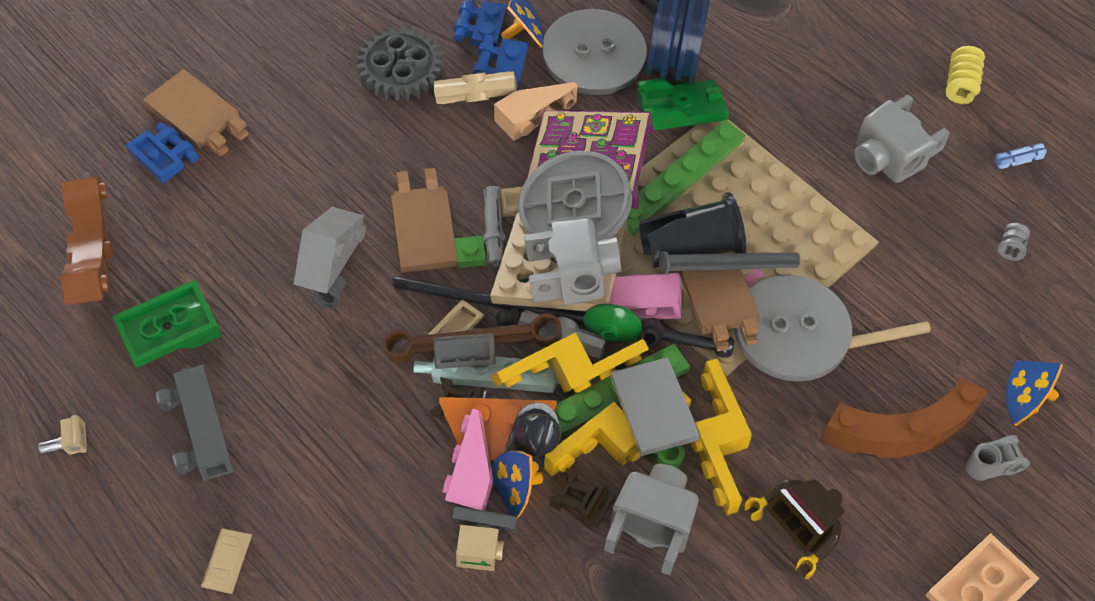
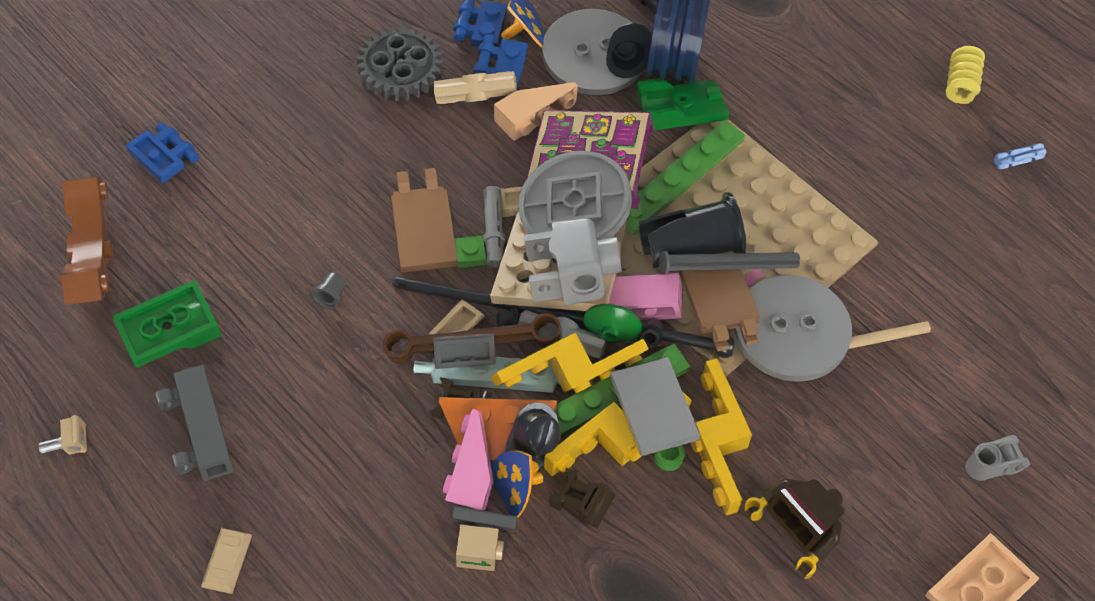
(196, 112): medium nougat tile -> none
(327, 247): light grey wedge -> none
(628, 50): none -> black piece
(655, 512): light grey piece -> none
(896, 142): light grey piece -> none
(907, 432): dark orange brick -> none
(1014, 242): light grey bush -> none
(1030, 387): blue shield -> none

